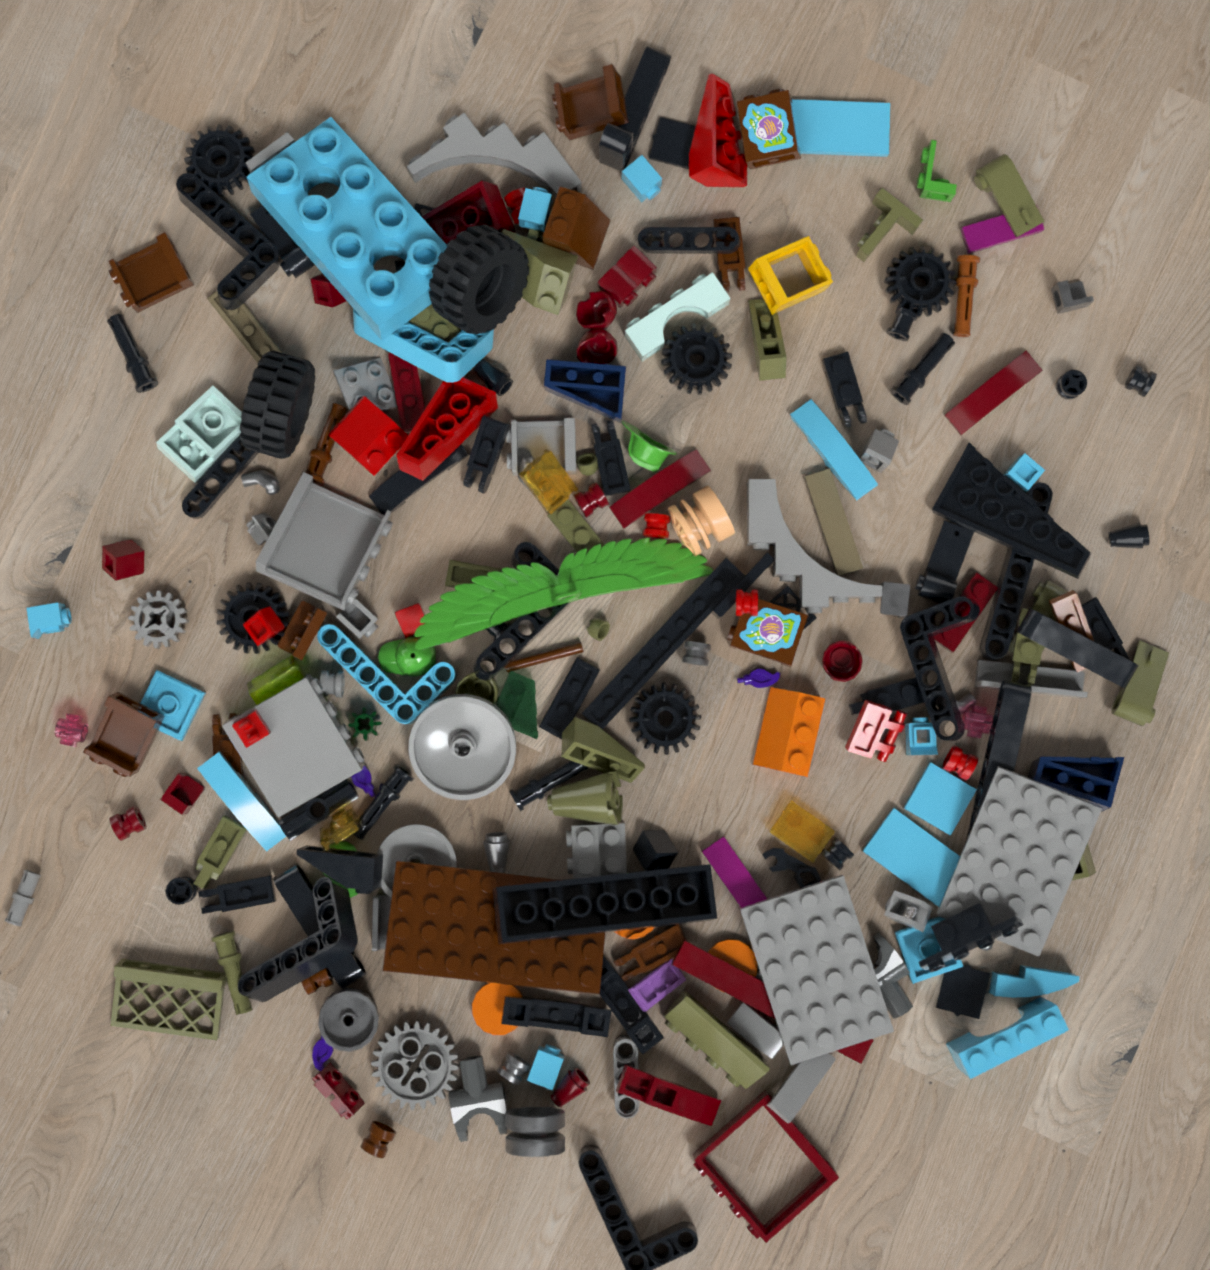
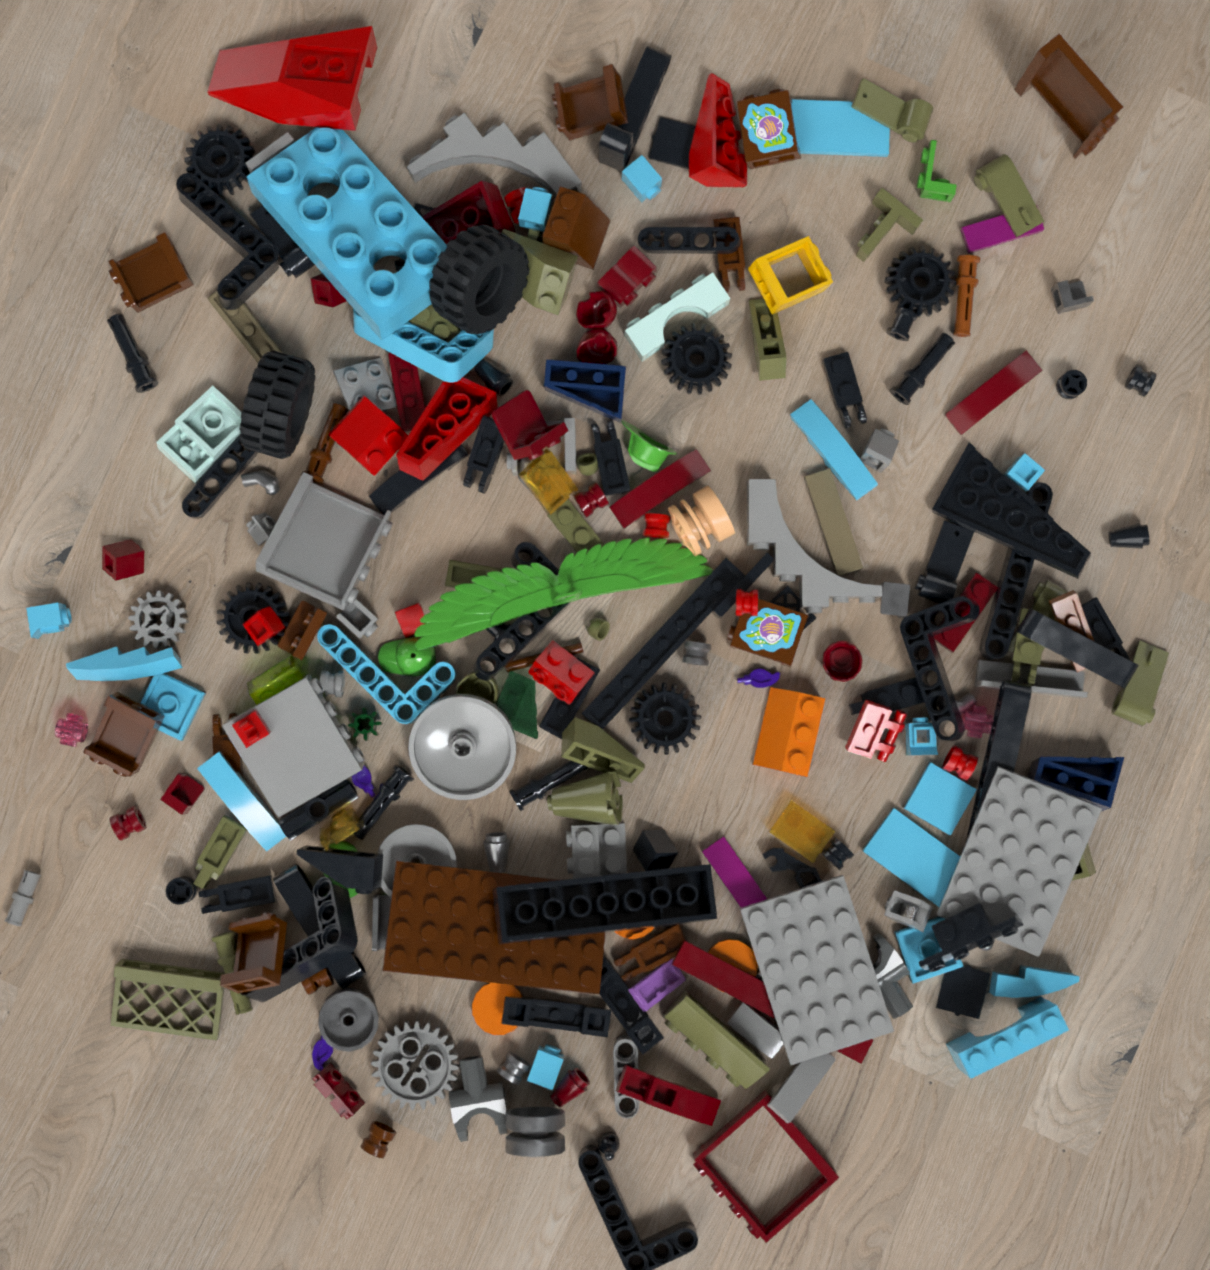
(114, 666): none -> medium azure slope
(257, 953): none -> reddish brown panel
(298, 79): none -> red wedge
(525, 427): none -> dark red bracket
(560, 672): none -> red bracket
(608, 1146): none -> black hinge
(902, 117): none -> olive door
(1072, 93): none -> reddish brown panel

